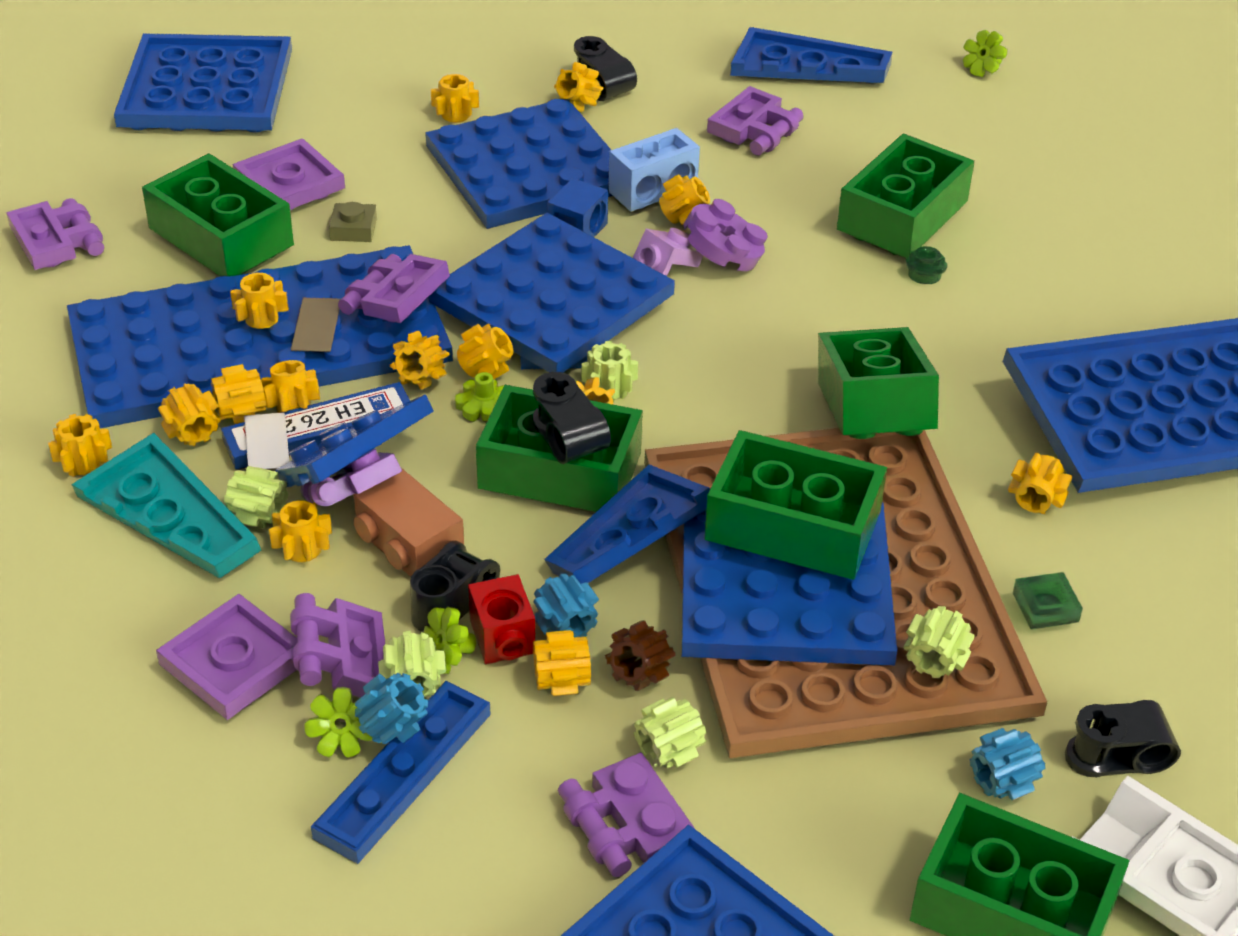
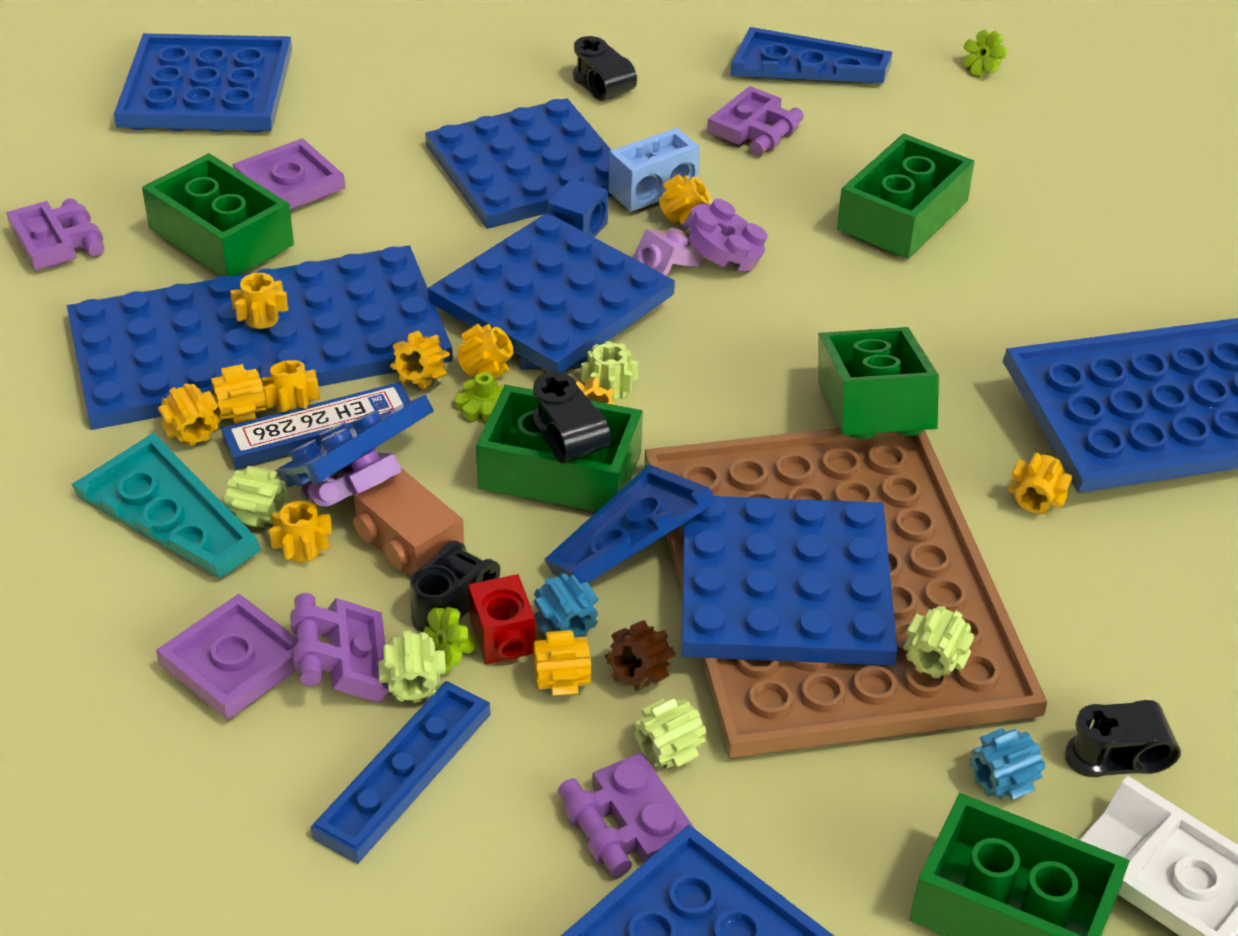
(80, 444): yellow gear -> none
(266, 440): white sticker -> none
(316, 324): dark tan sticker -> none
(331, 730): lime plant -> none
(353, 222): olive plate -> none
(391, 708): dark azure gear -> none
(394, 287): medium lavender plate -> none
(455, 98): yellow gear -> none
(579, 86): yellow gear -> none
(795, 504): green brick -> none
(926, 265): clear green plate -> none
(1047, 600): clear green plate -> none

